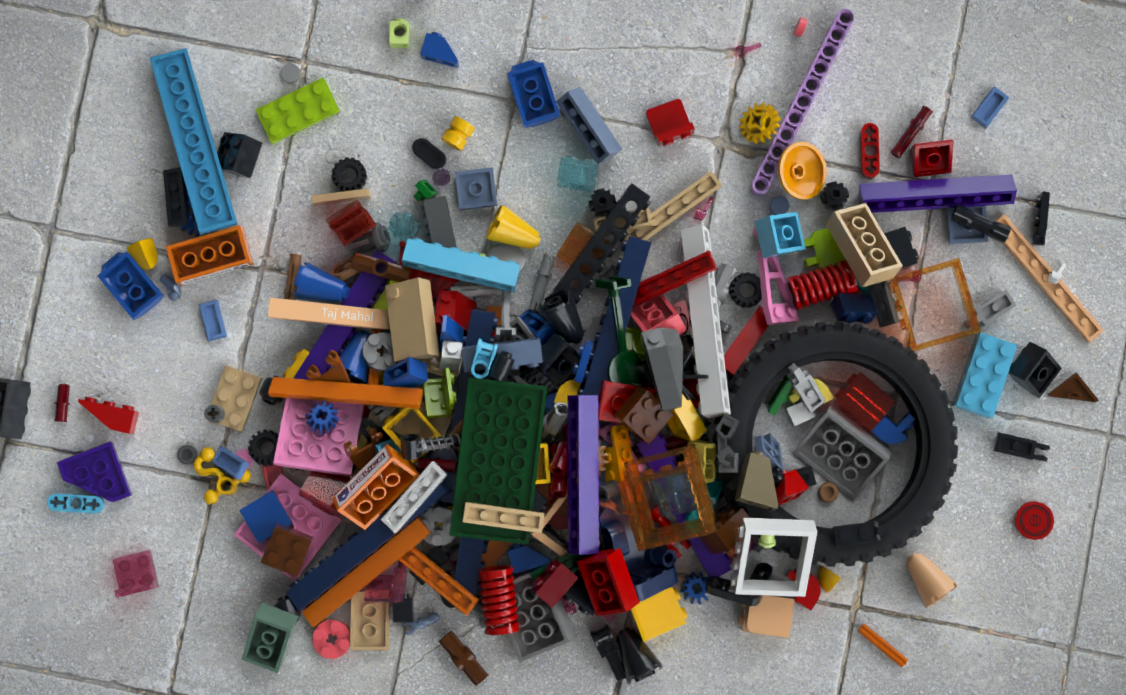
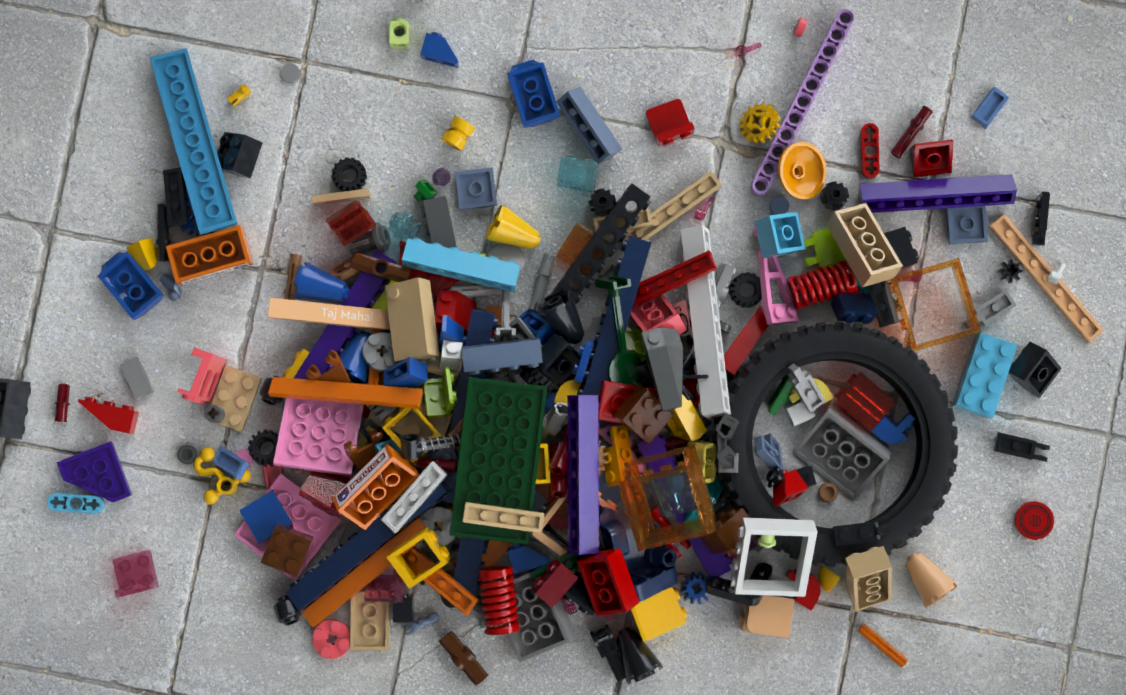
(137, 378): none -> light grey tile
(162, 234): none -> black pin
(206, 377): none -> coral window
(213, 320): medium blue tile -> none
(239, 95): none -> yellow pin
(269, 637): sand green brick -> none
(297, 110): lime plate -> none
(317, 423): blue gear -> none
(403, 568): none -> yellow window
(429, 153): black tile -> none
(483, 357): medium azure piece -> none
(501, 365): black brick -> none
(610, 490): dark grey bush -> none
(757, 482): dark tan slope -> none
(869, 578): none -> tan brick
(982, 224): black axle -> none
(1013, 267): none -> black gear
(1074, 389): reddish brown tile -> none

